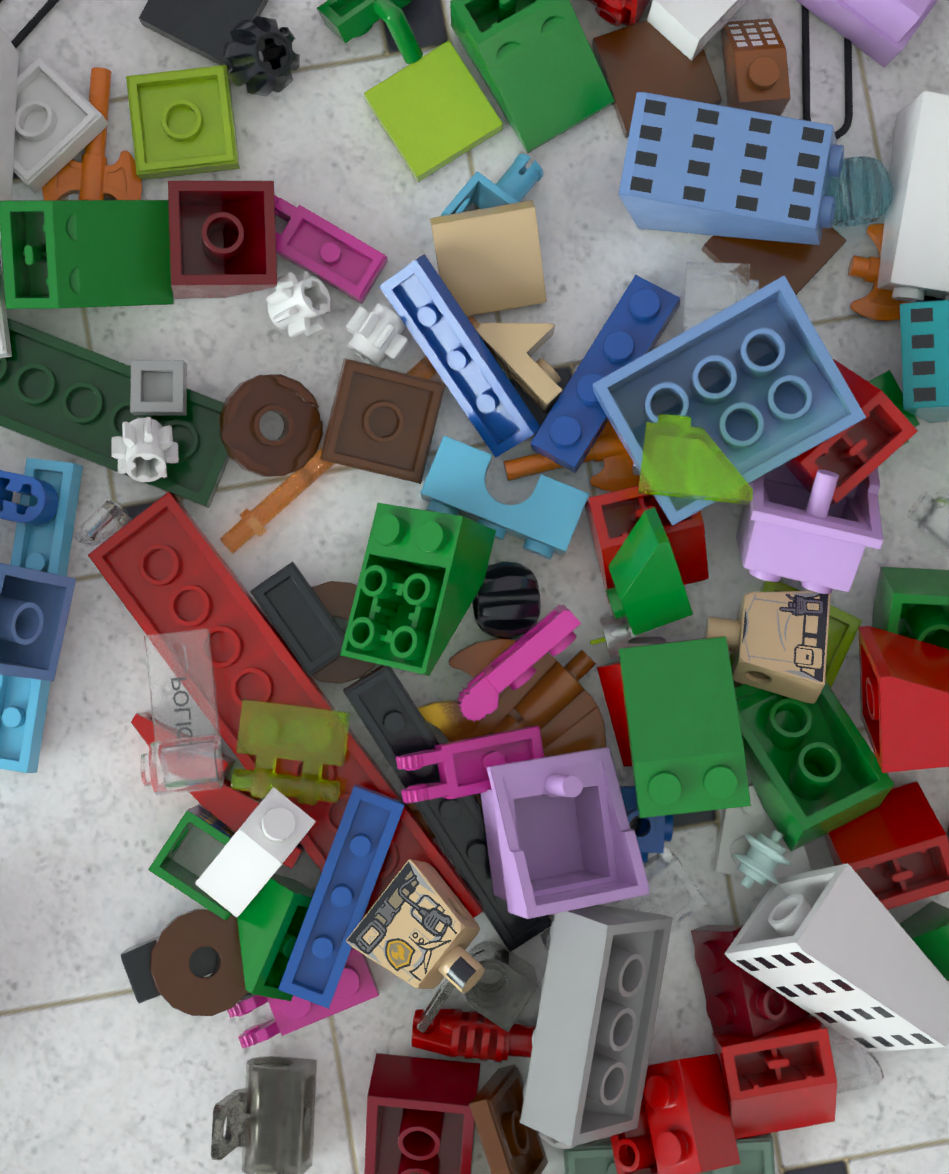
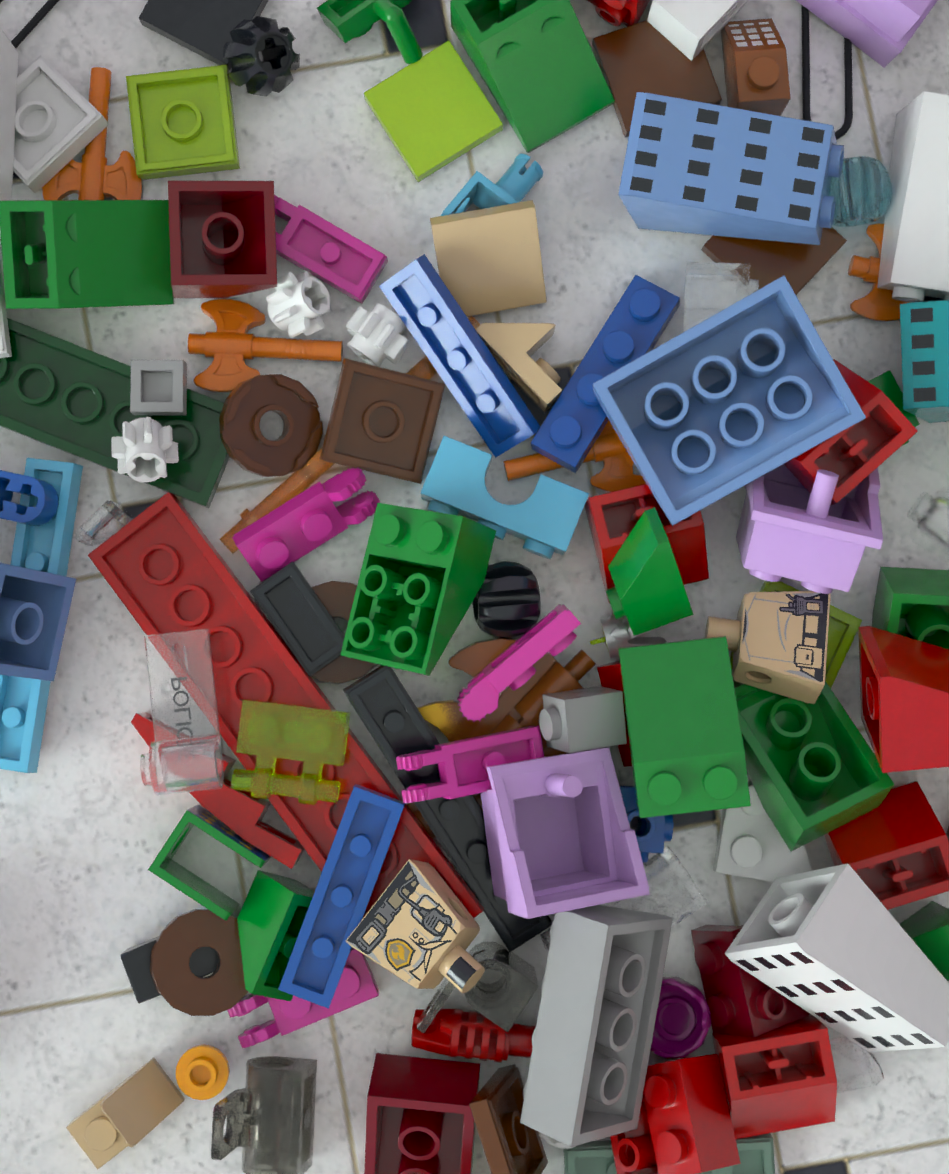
(126, 1113): none -> tan slope
(202, 1072): none -> light orange plate
(233, 345): none -> orange piece
(255, 852): white slope -> none
(305, 522): none -> dark pink hinge
(583, 719): none -> light grey brick
(680, 1019): none -> magenta hair
(688, 464): clear neon green slope -> none
(761, 859): light aqua wheel -> none

